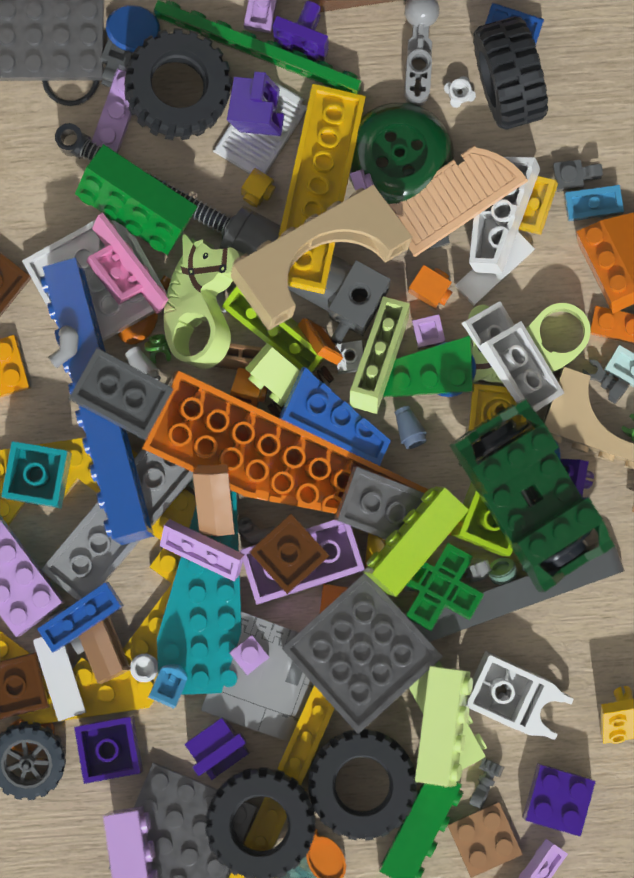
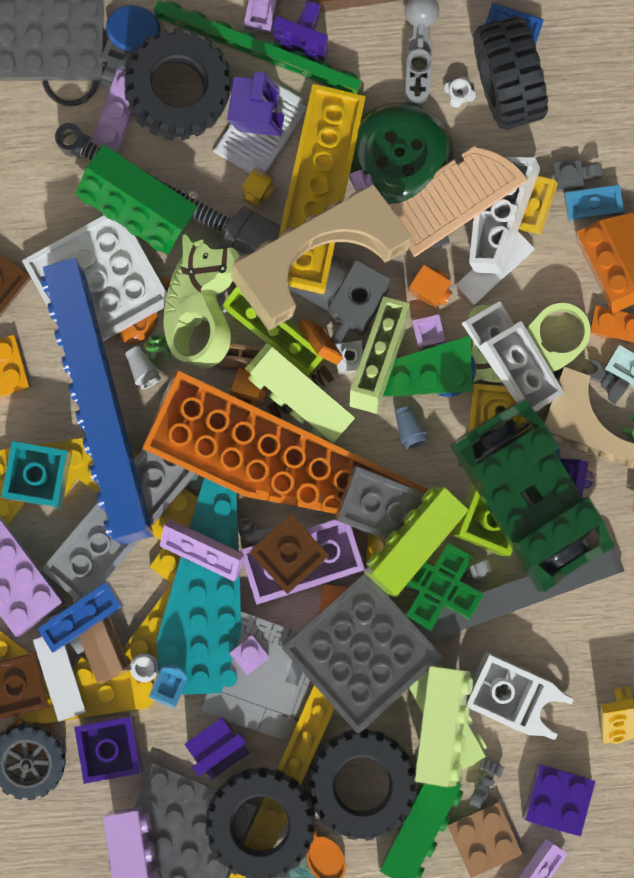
(68, 346): light grey arm -> none
(121, 269): bright pink bracket -> none
(121, 394): dark grey plate -> none
(213, 500): piece -> none
(325, 415): blue wing -> none
(502, 571): sand green tile -> none

